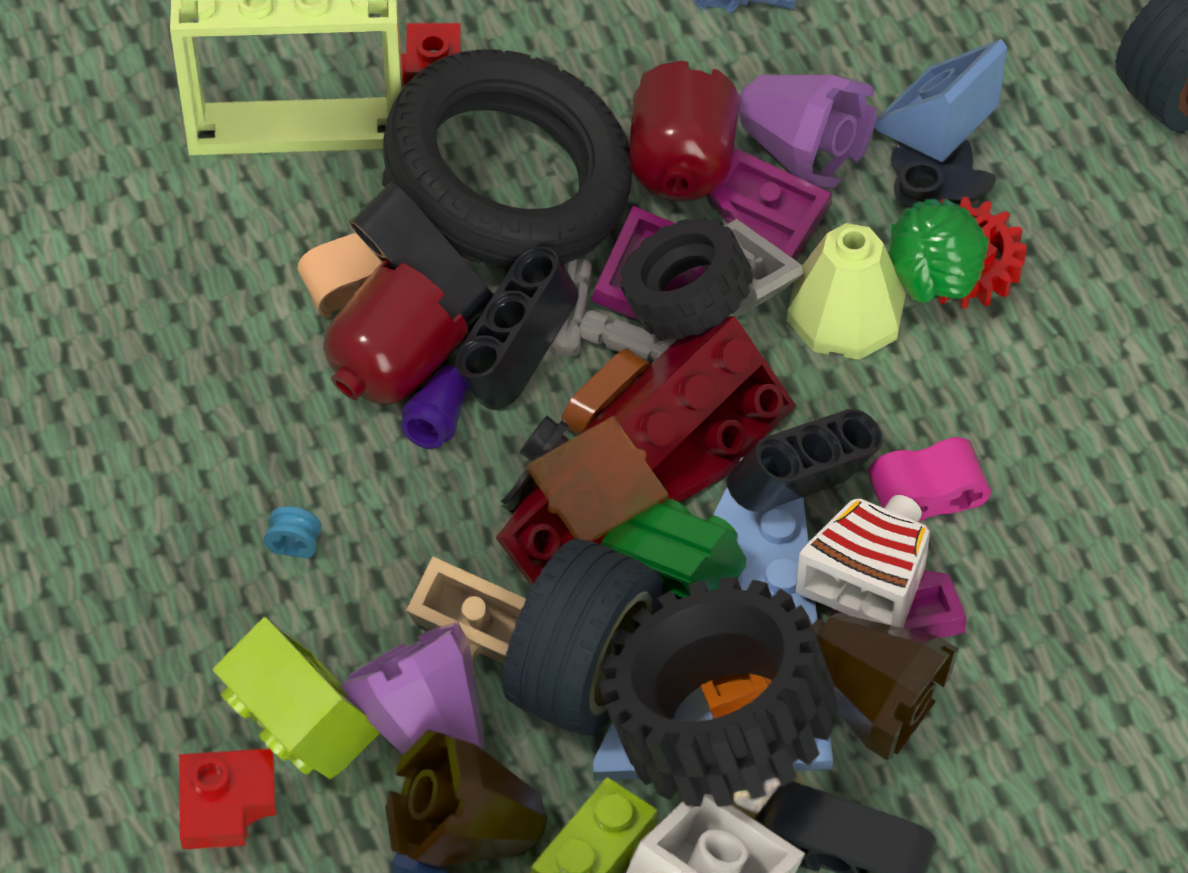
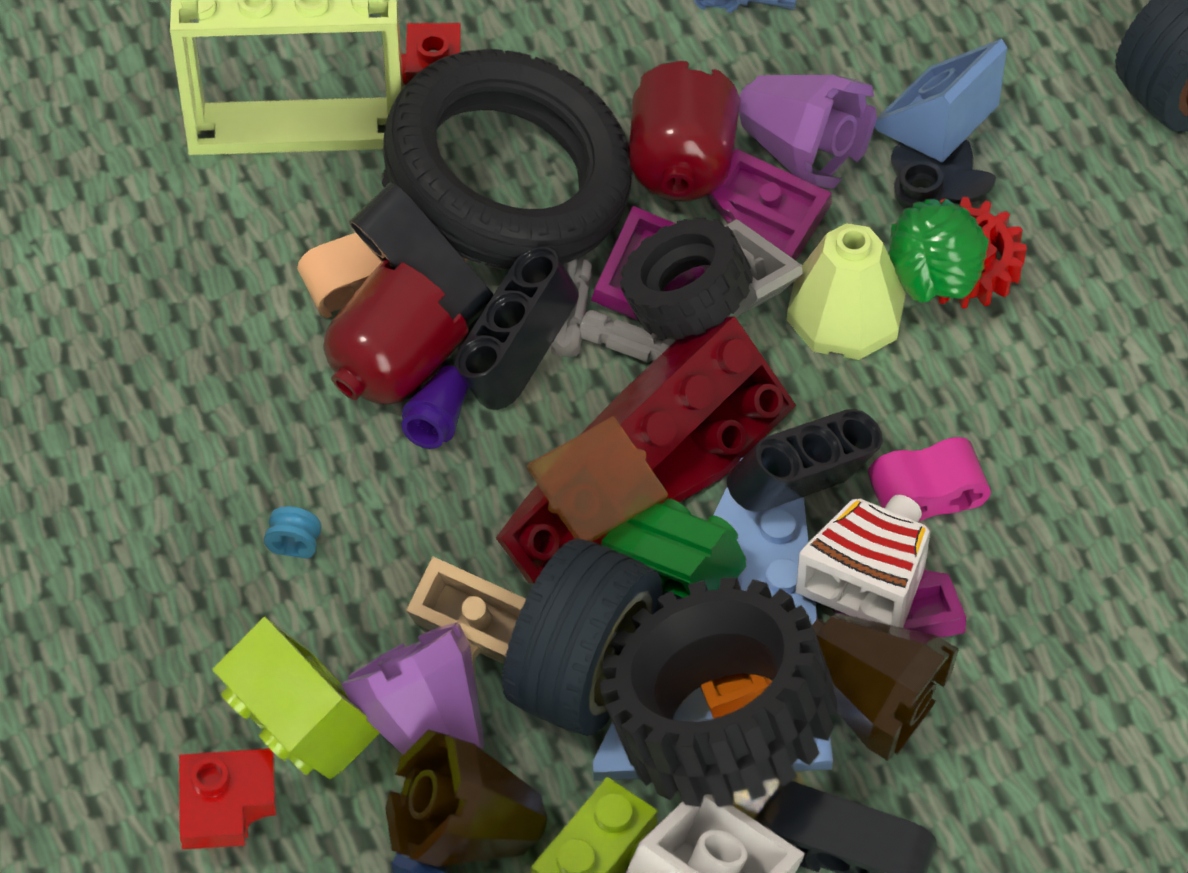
(543, 440): black plate -> none
(603, 389): dark orange beam -> none

